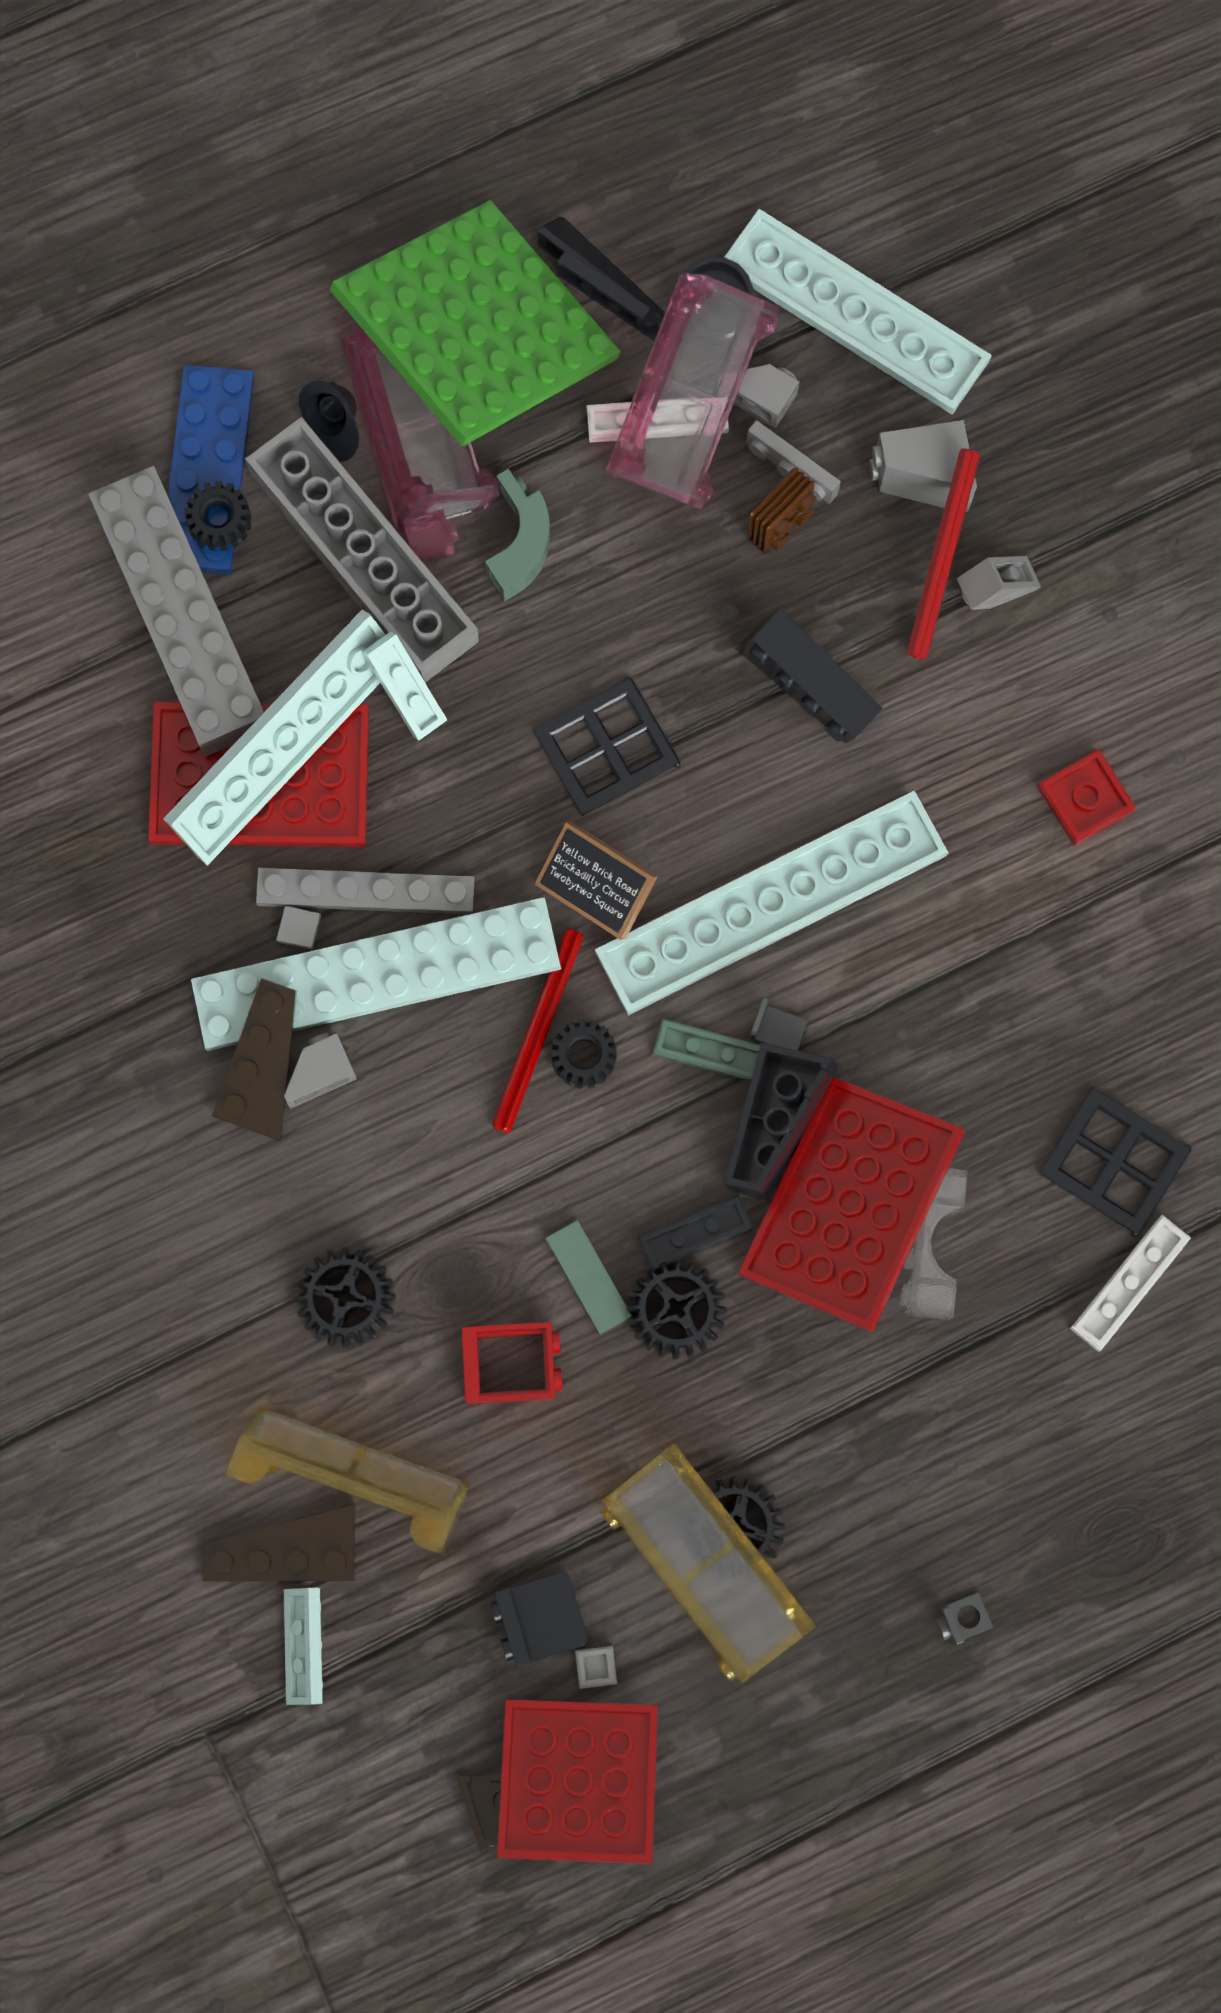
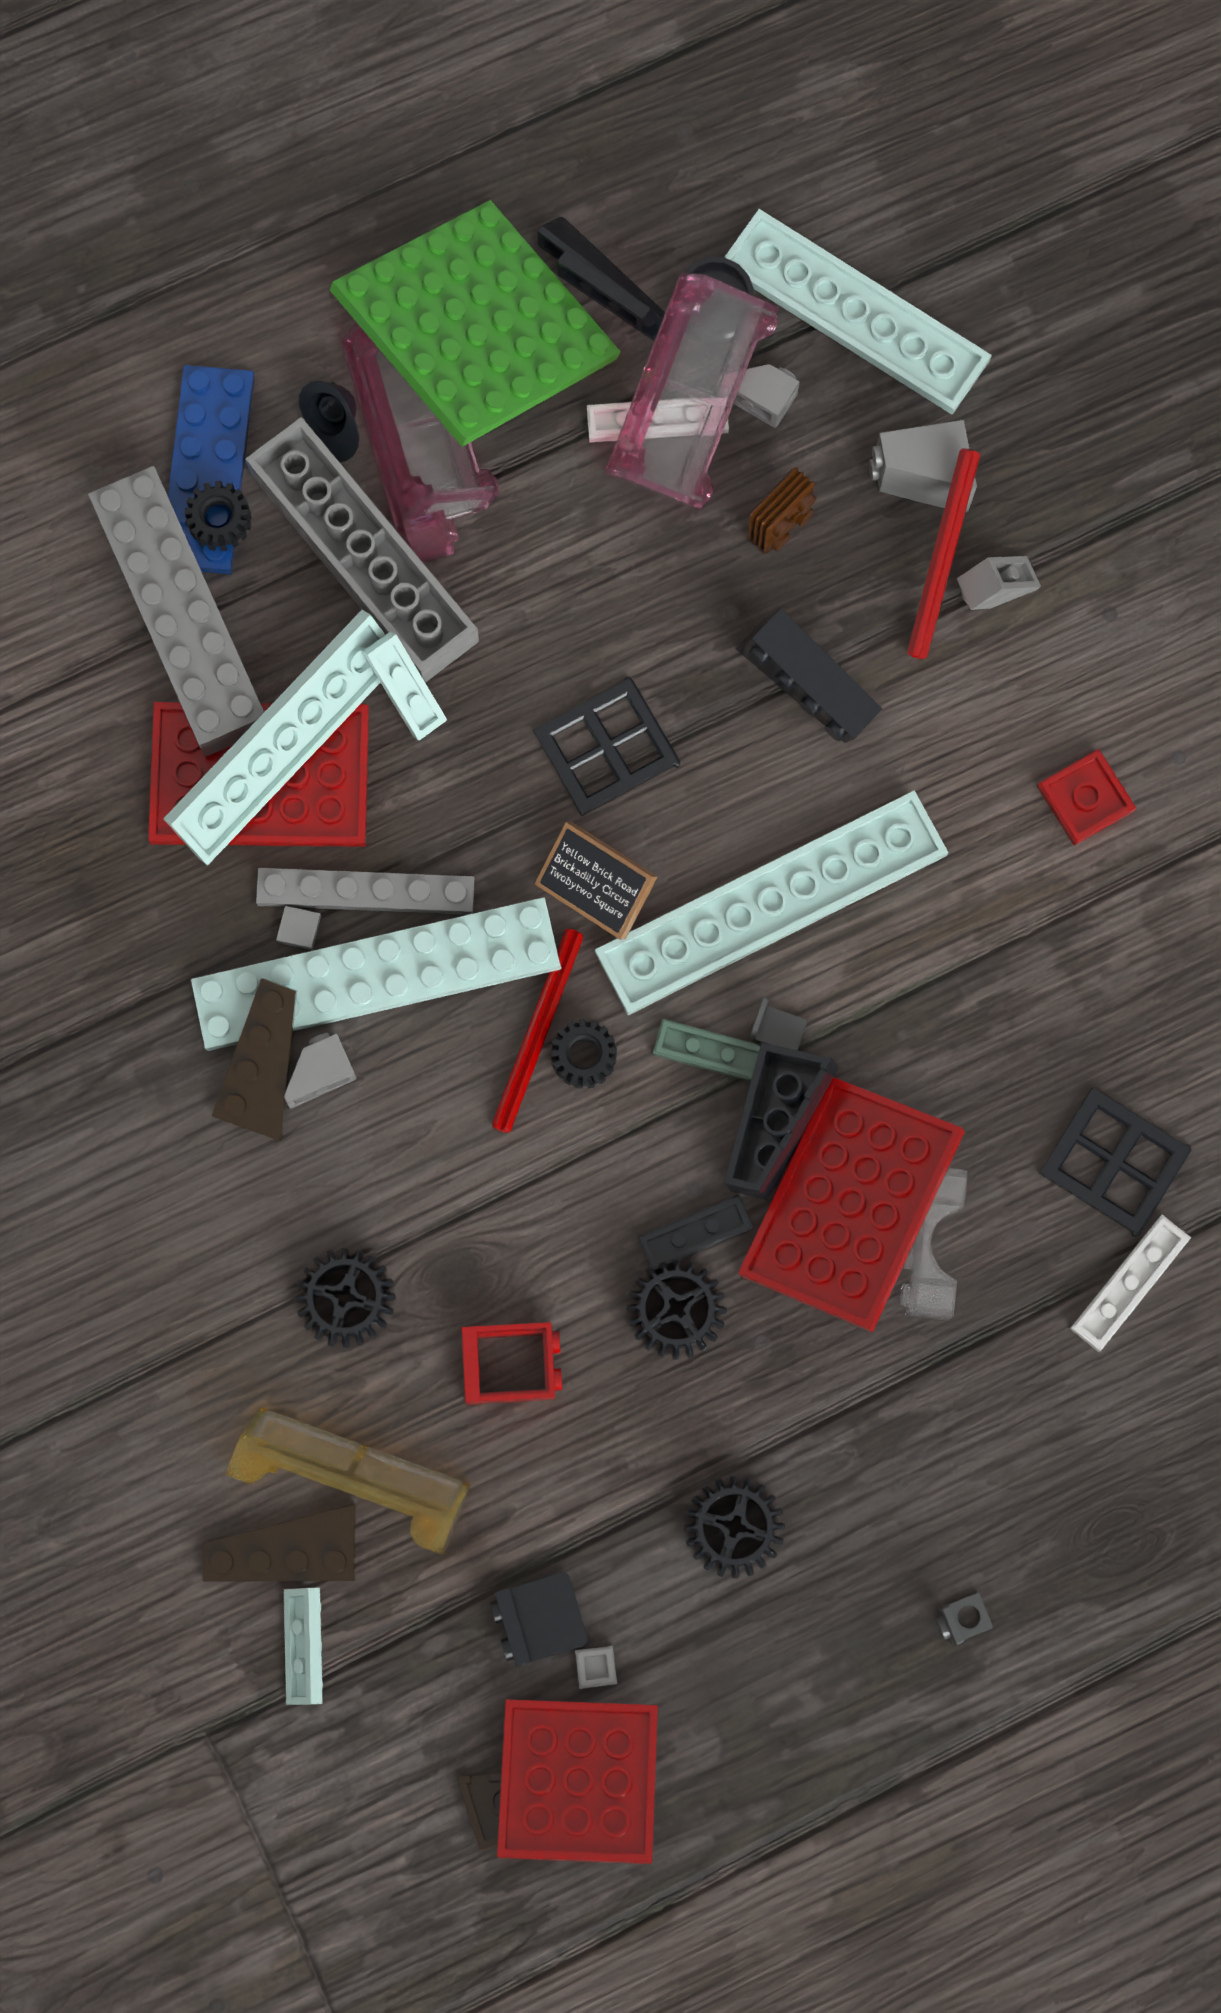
(523, 560): sand green arch -> none
(588, 1277): sand green tile -> none
(707, 1564): windscreen -> none
(768, 445): light grey plate -> none

